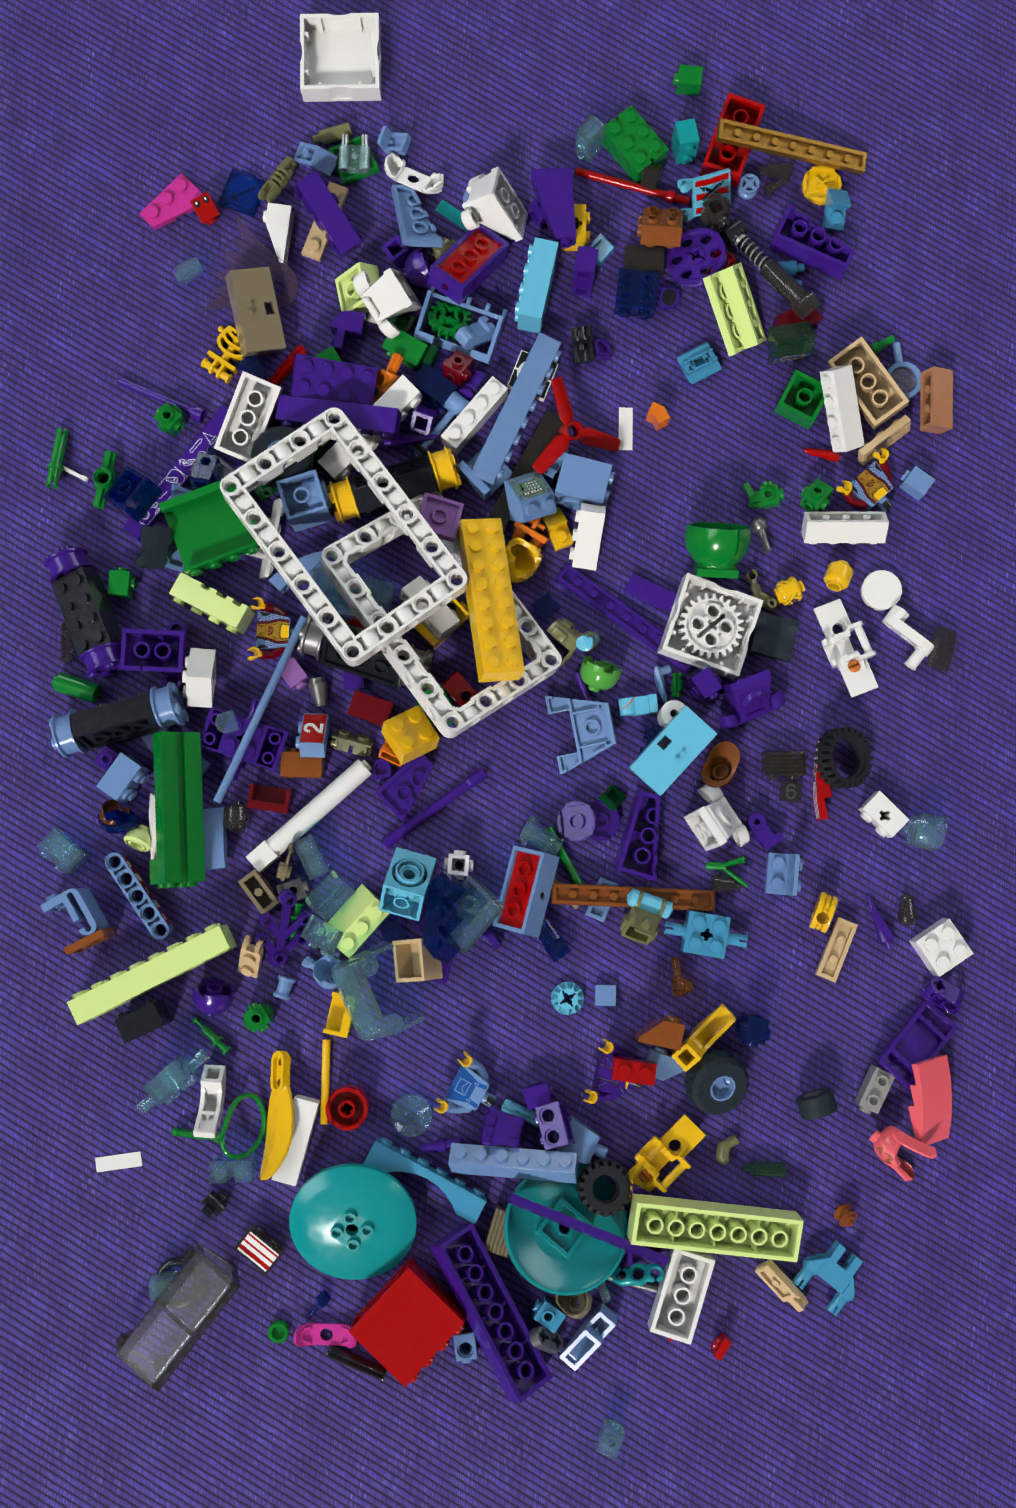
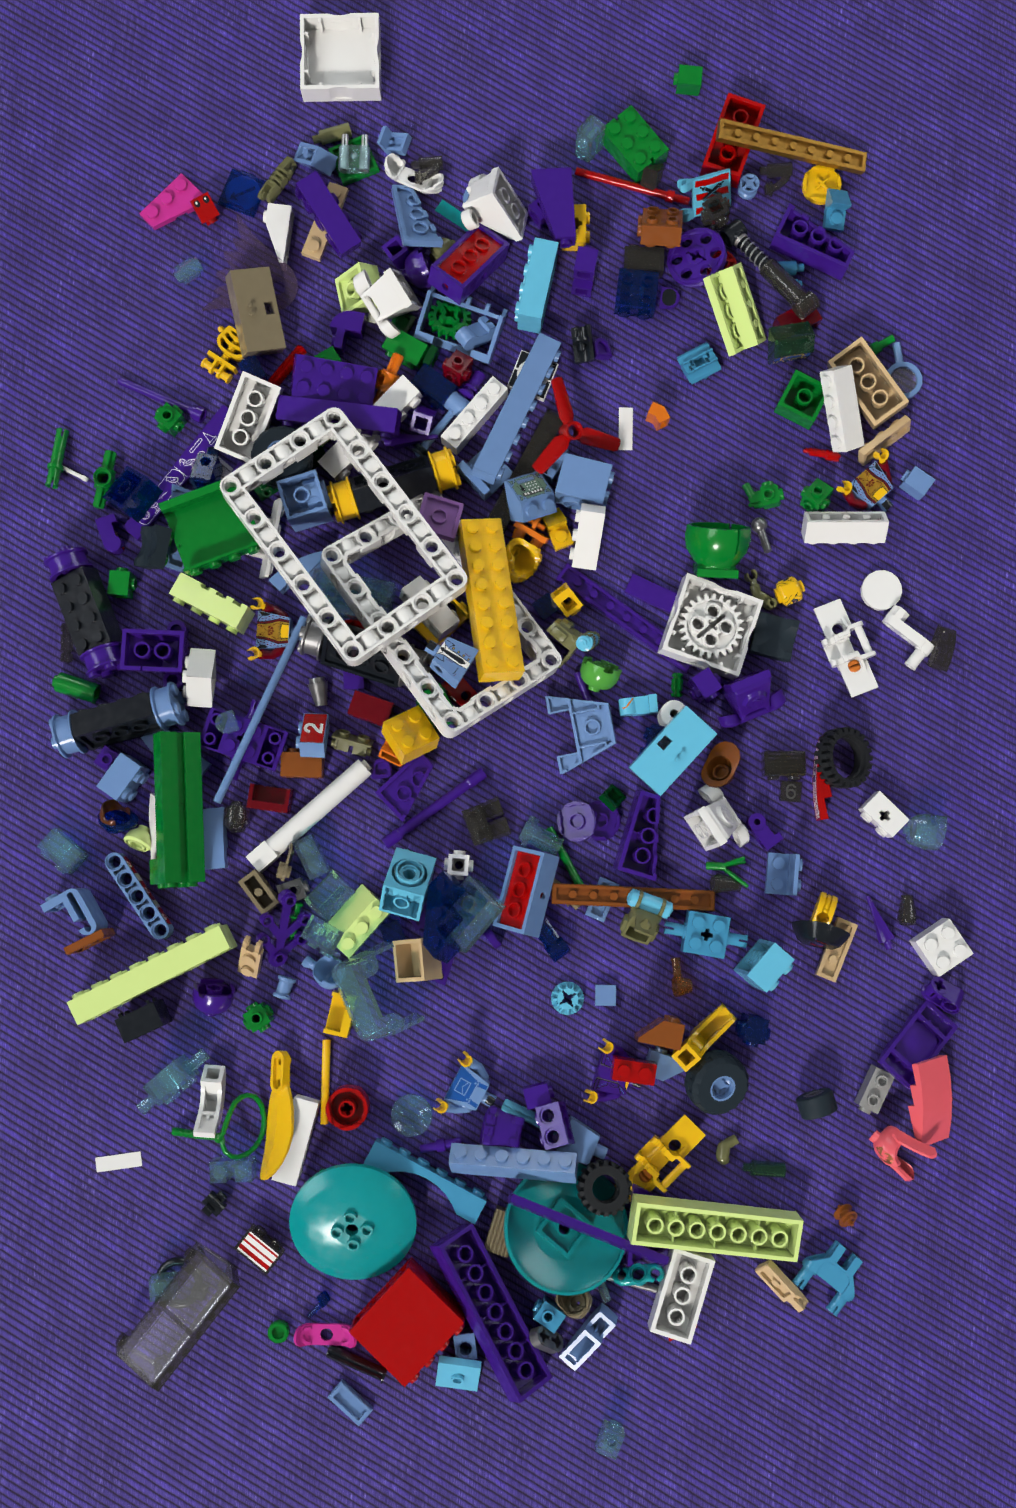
(109, 534): none -> dark purple leg
(212, 1036): green piece -> none
(295, 675): medium lavender brick -> none
(350, 1402): none -> medium blue tile
(427, 167): none -> clear smoke plant
(451, 659): none -> medium blue torso
(458, 1373): none -> medium azure plate
(477, 824): none -> clear smoke hips
(562, 593): none -> yellow brick
(605, 248): dark azure bracket -> none
(659, 680): medium blue bar -> none
(685, 141): teal brick -> none
(720, 1345): red plate -> none
(764, 965): none -> medium azure brick
(826, 934): none -> black piece
(838, 575): yellow head -> none
(936, 400): nougat brick -> none

